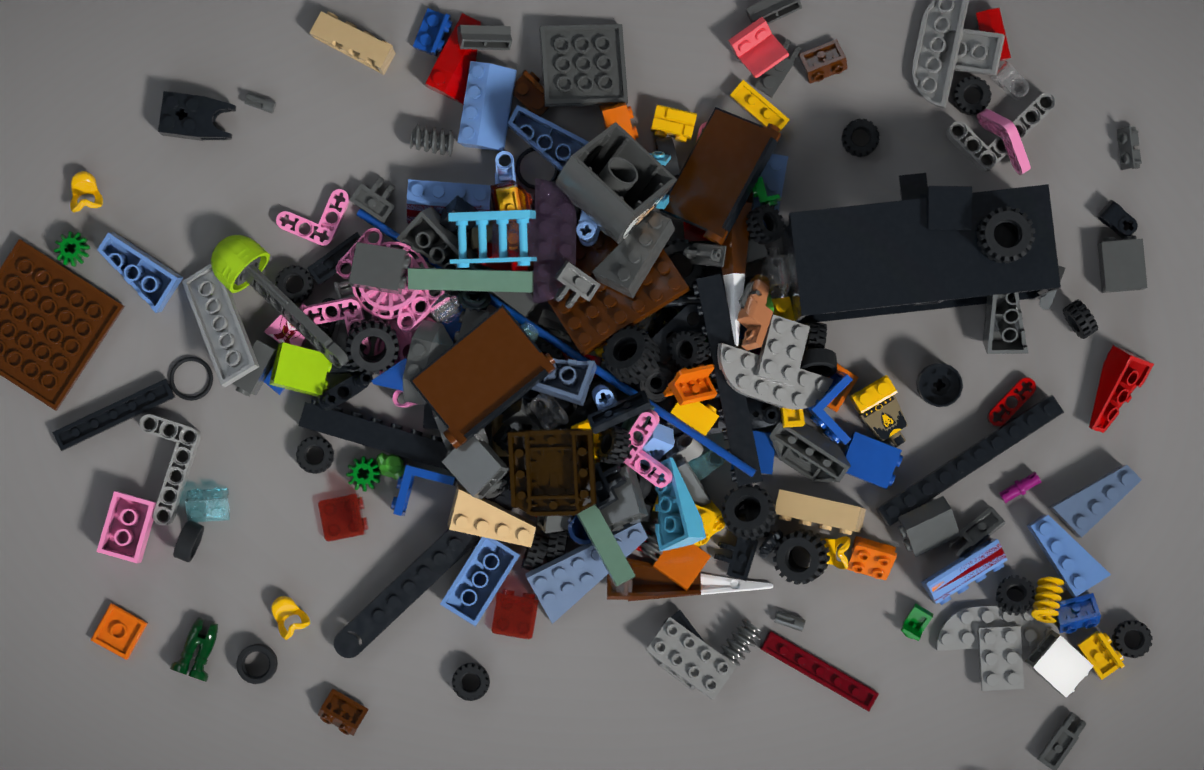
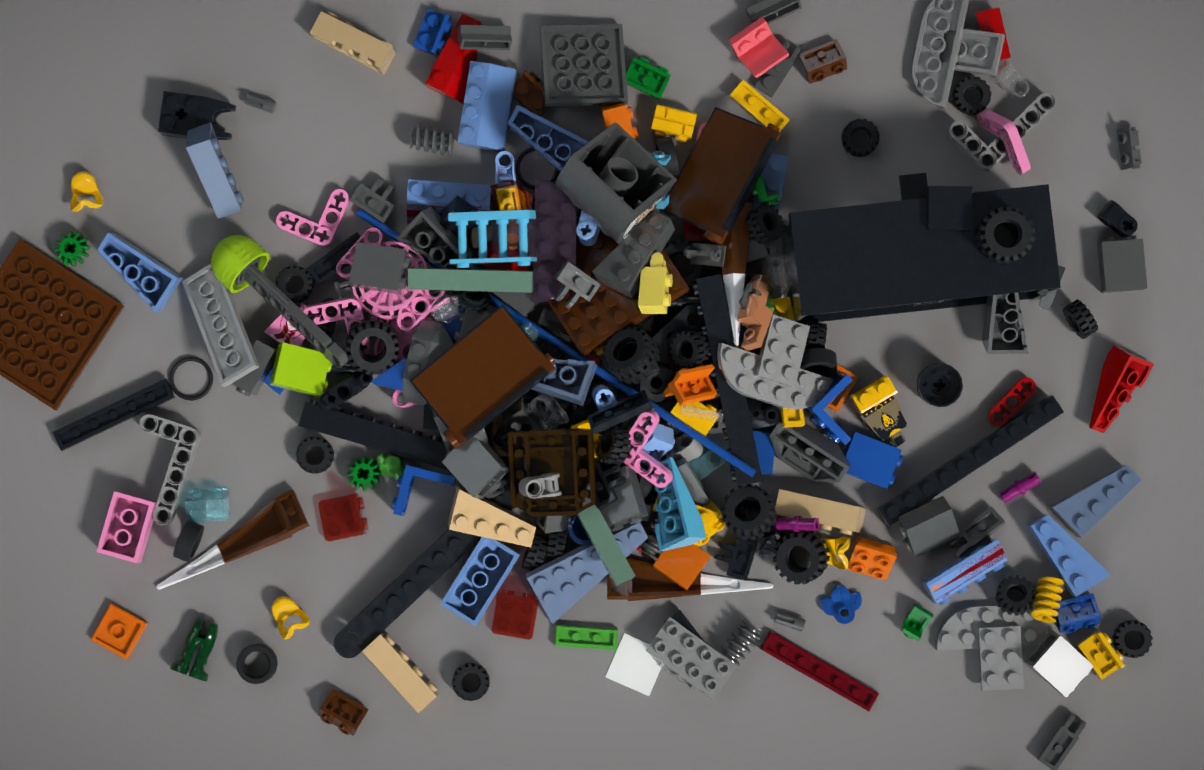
(213, 170): none -> sand blue wedge
(269, 526): none -> reddish brown plate
(400, 672): none -> tan brick
(544, 486): none -> light grey piece
(586, 637): none -> bright green tile
(634, 665): none -> white sticker
(647, 78): none -> green bracket
(654, 287): none -> light yellow hinge
(701, 413): none -> clear tile
(797, 523): none -> magenta pin
(839, 601): none -> blue plate

